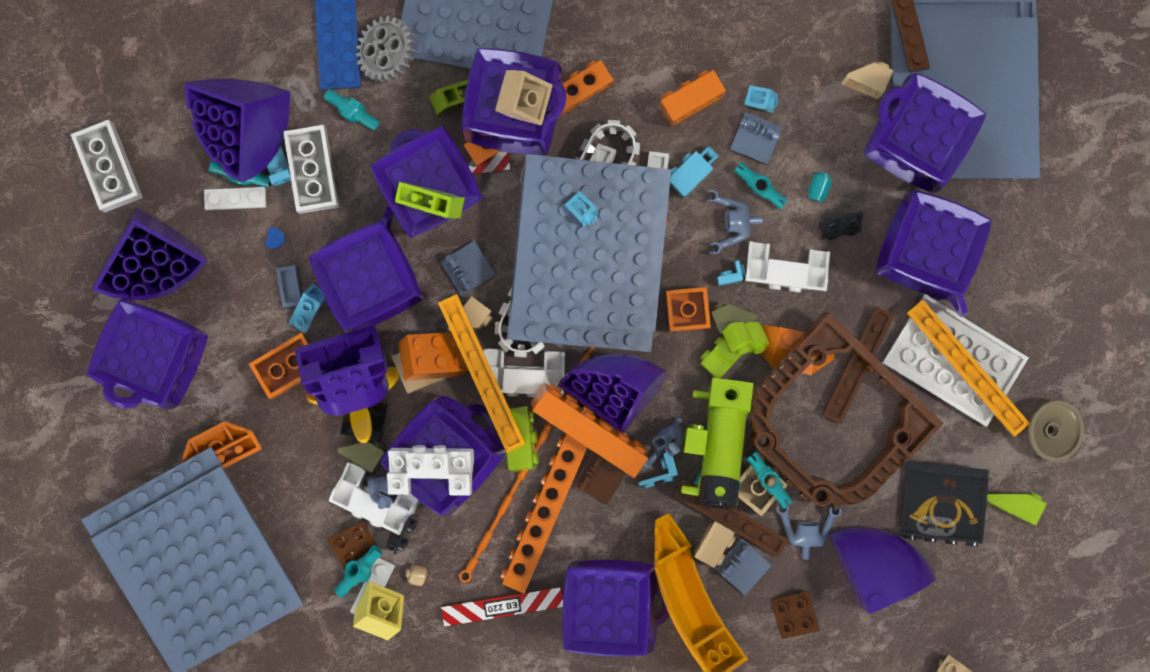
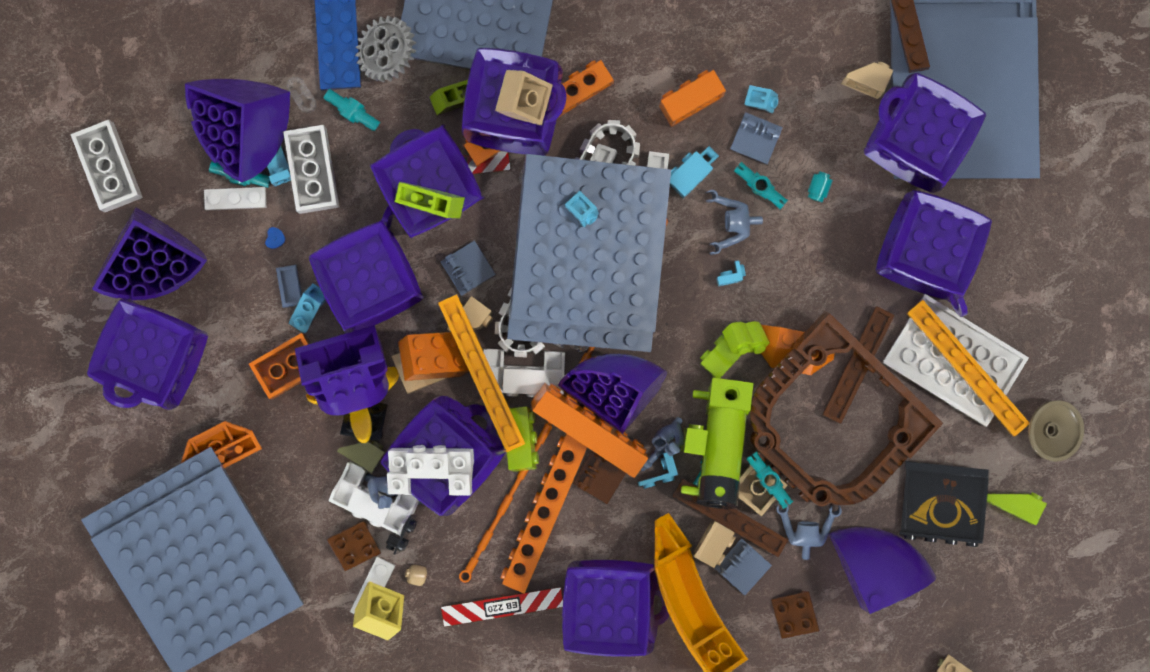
(358, 571): teal pin -> none
(687, 309): orange brick -> none
(728, 314): olive slope -> none
(785, 273): white bracket -> none
(841, 225): black hinge -> none
(936, 520): clear beam -> none

